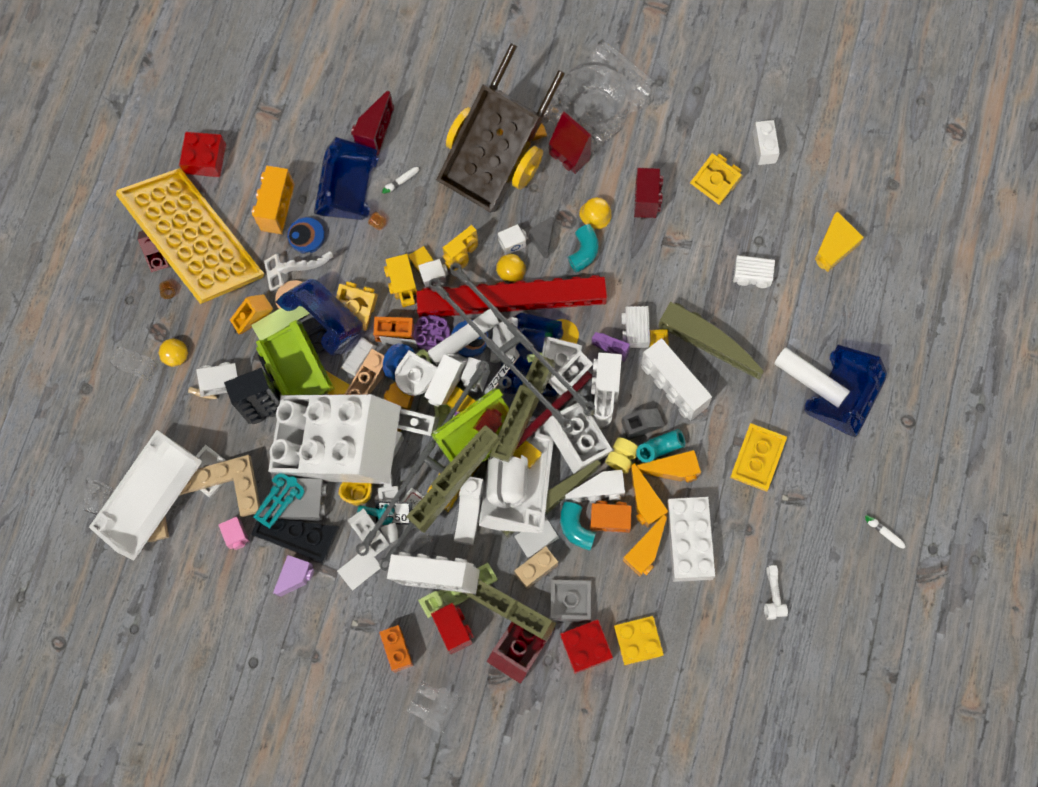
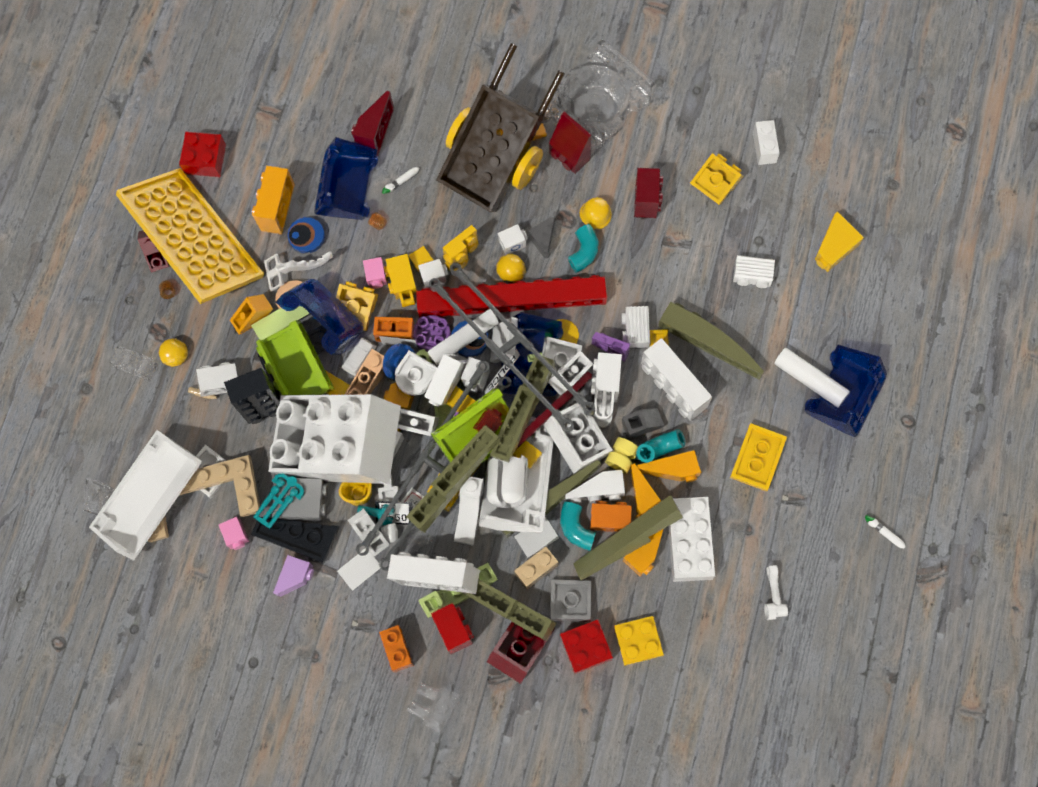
(375, 273): none -> bright pink brick
(629, 538): none -> olive slope

